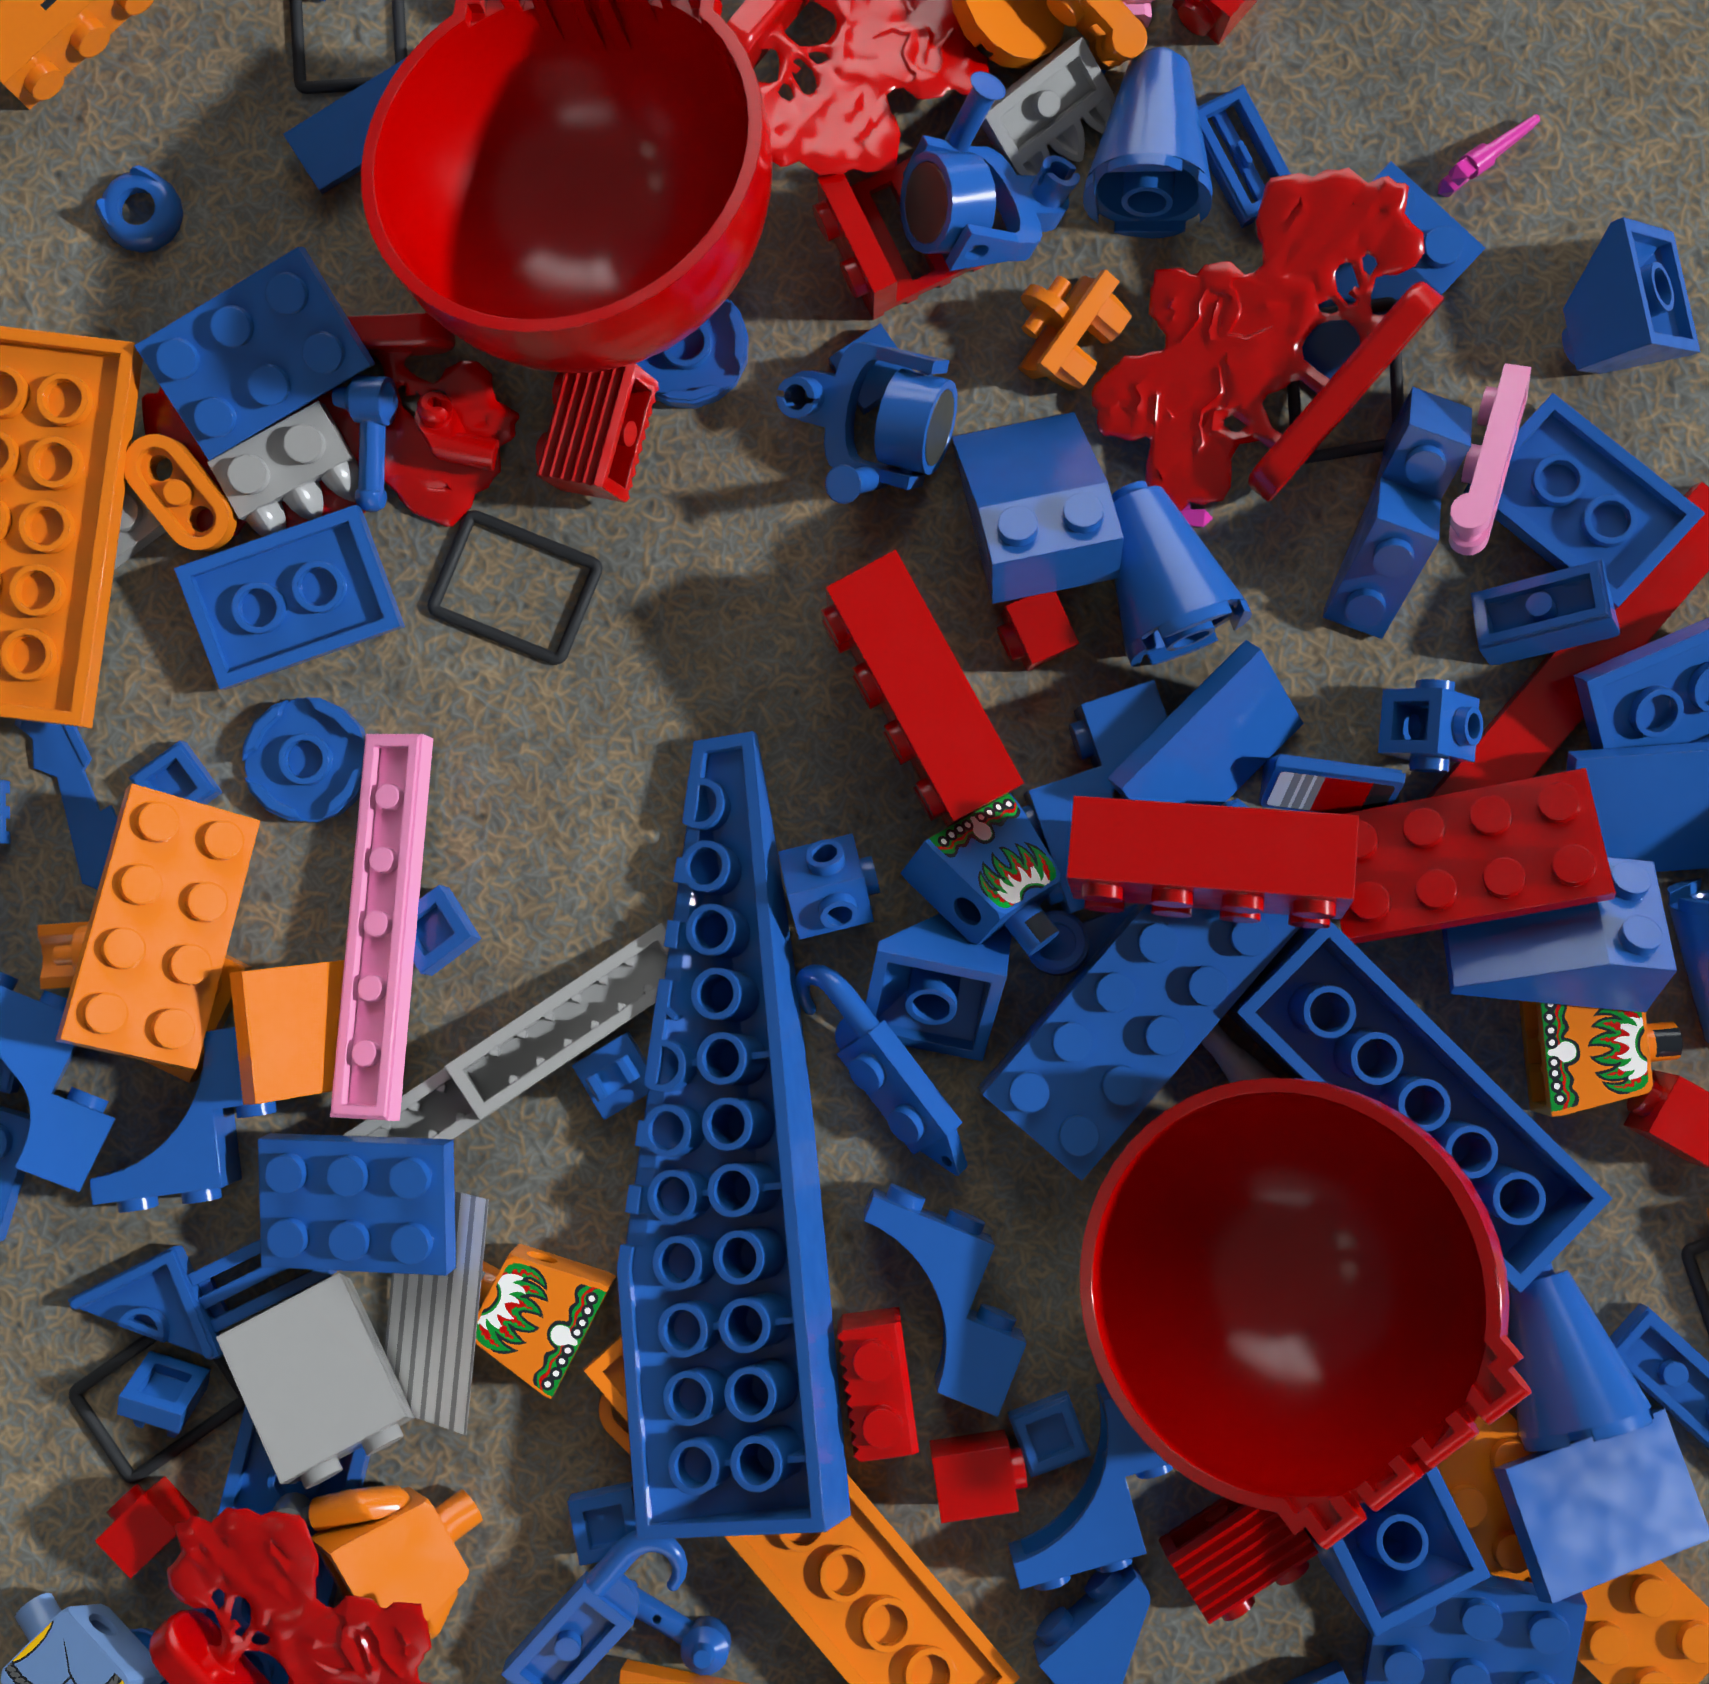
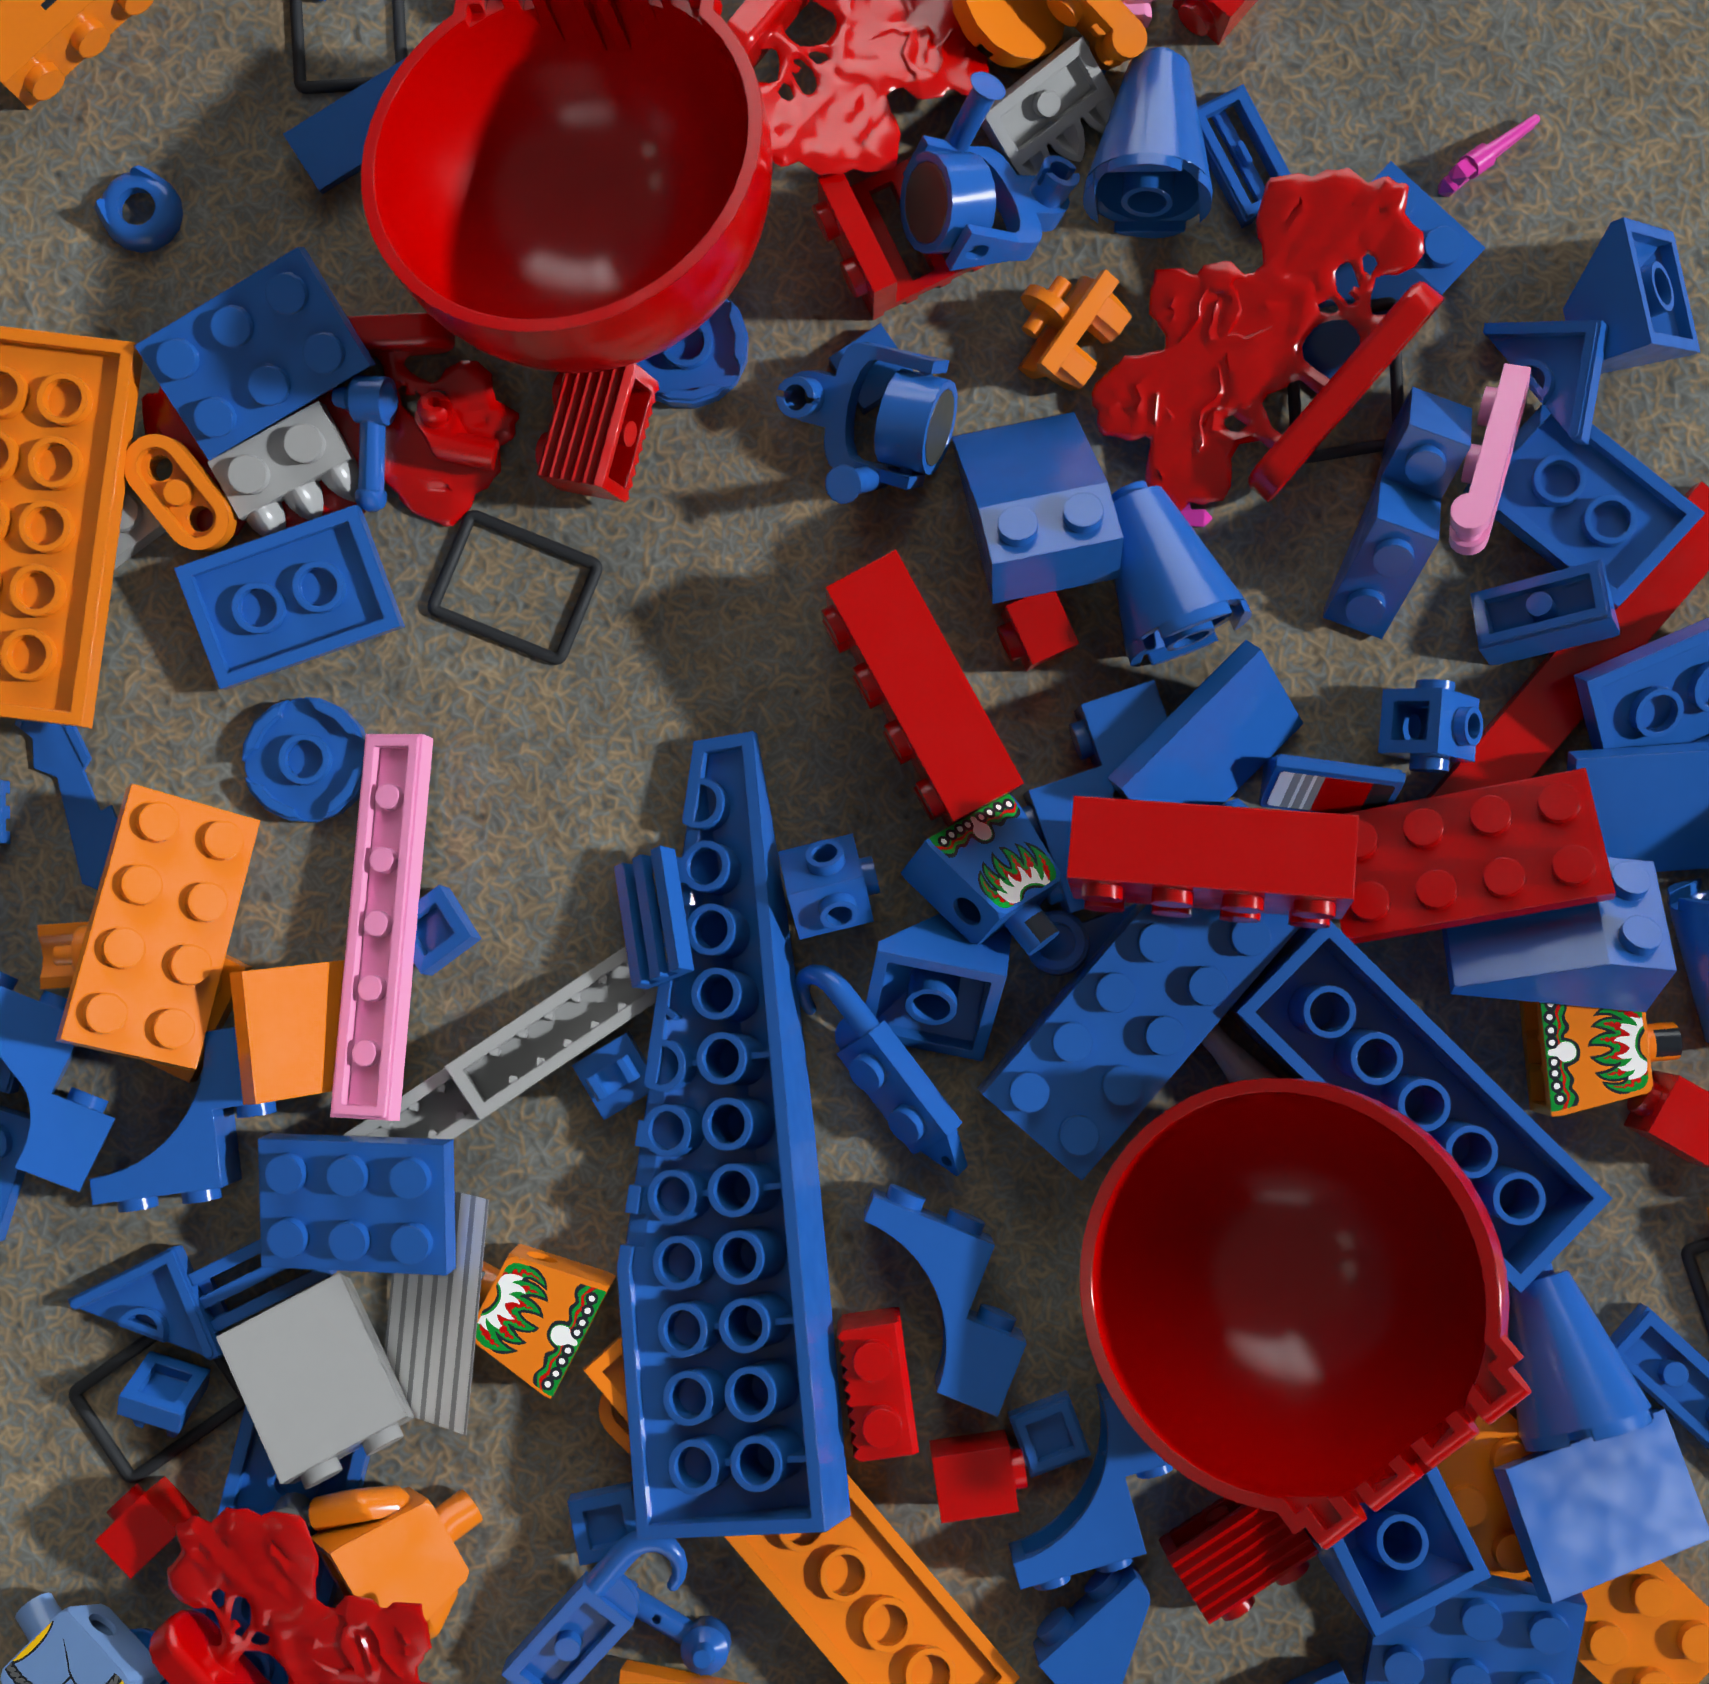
(178, 774): blue tile -> none
(645, 920): none -> blue tile
(1563, 365): none -> blue tile

